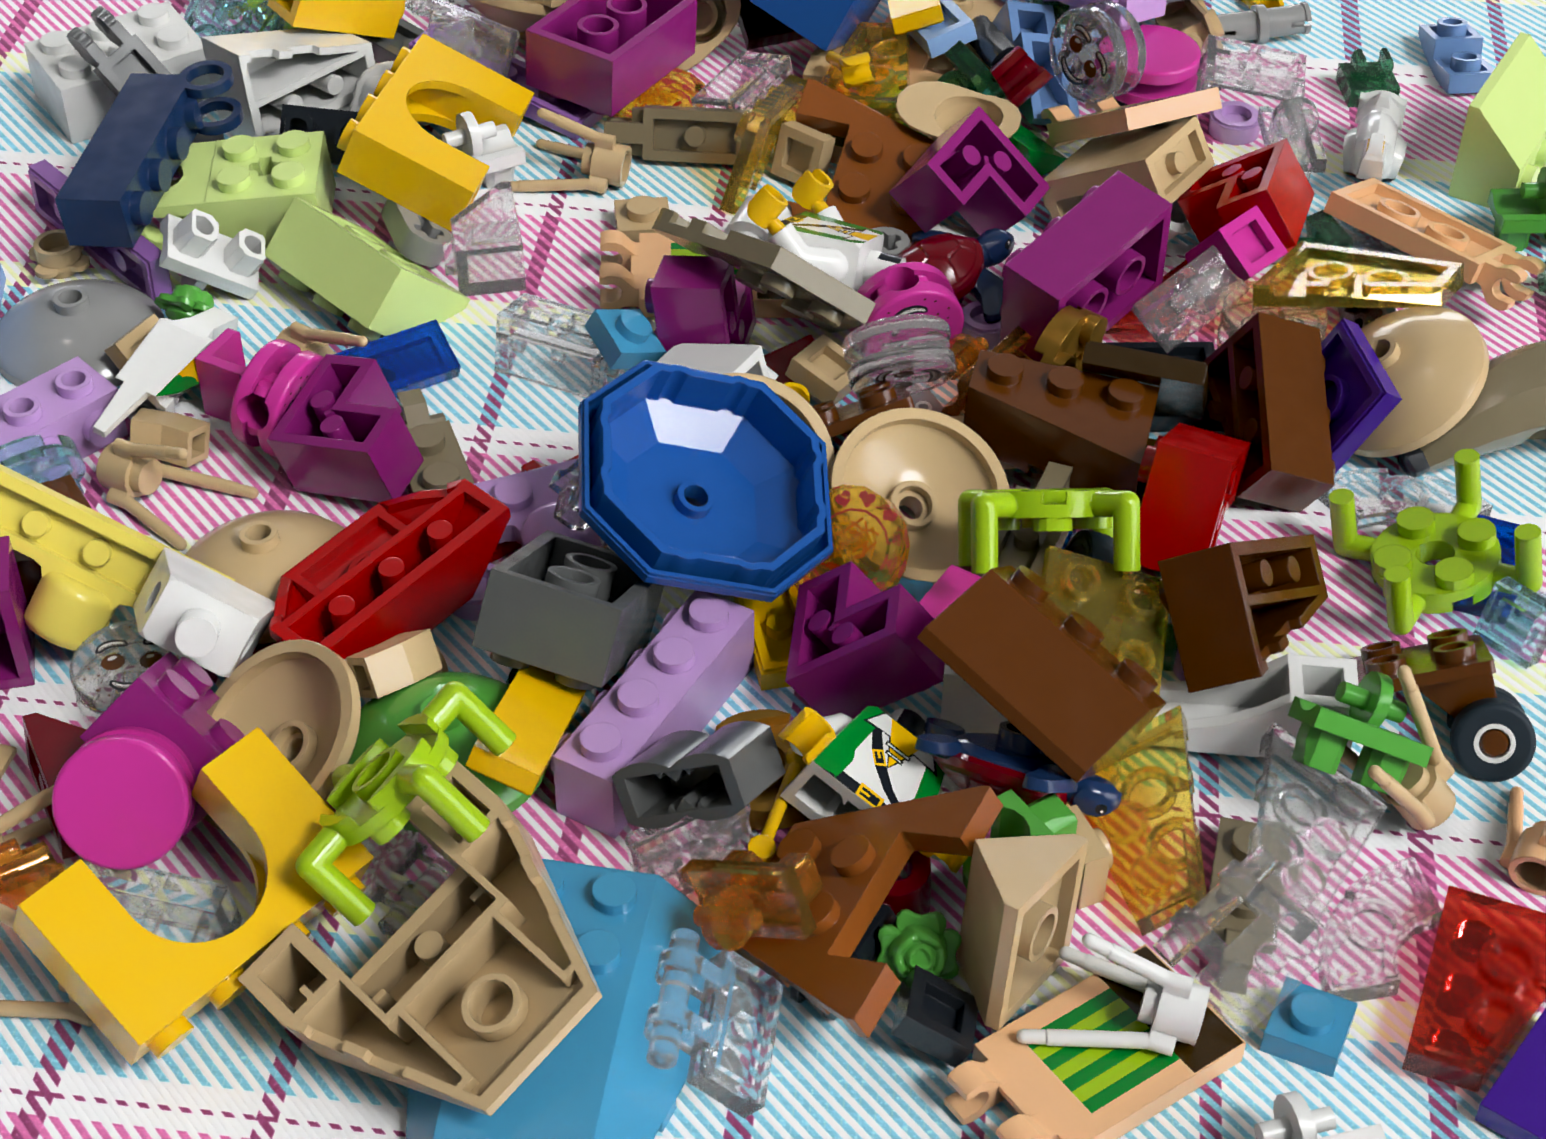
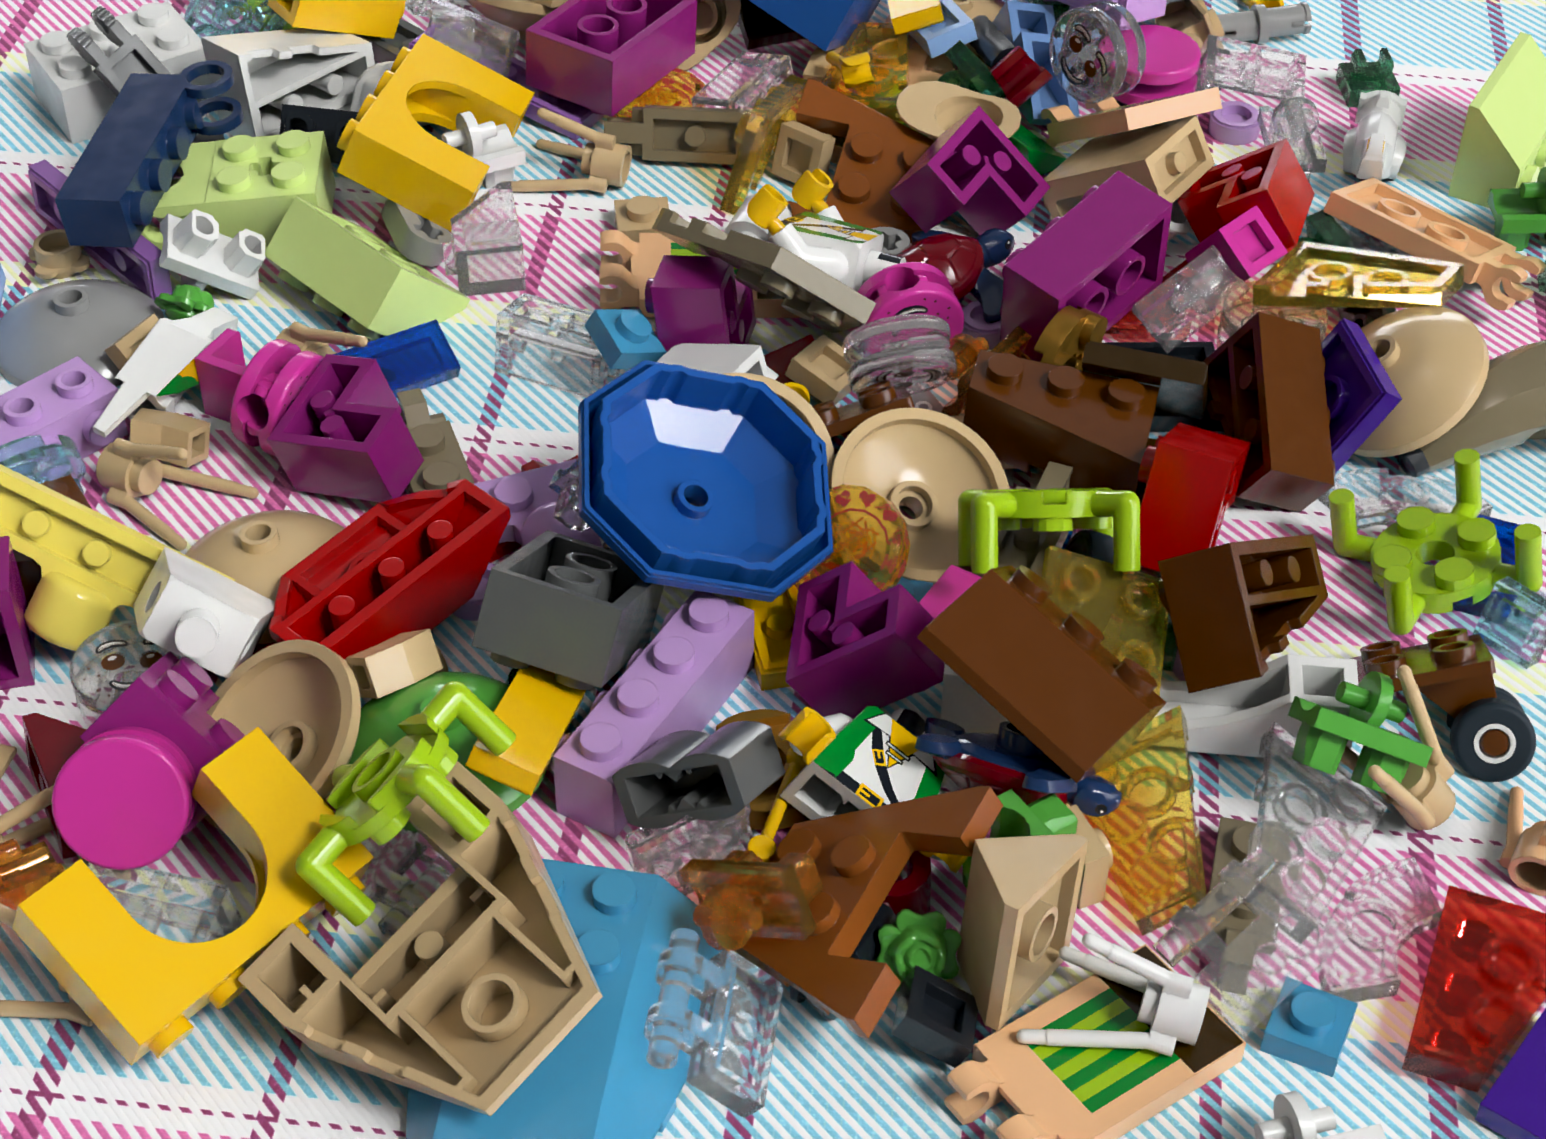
(1455, 55): medium blue slope -> none

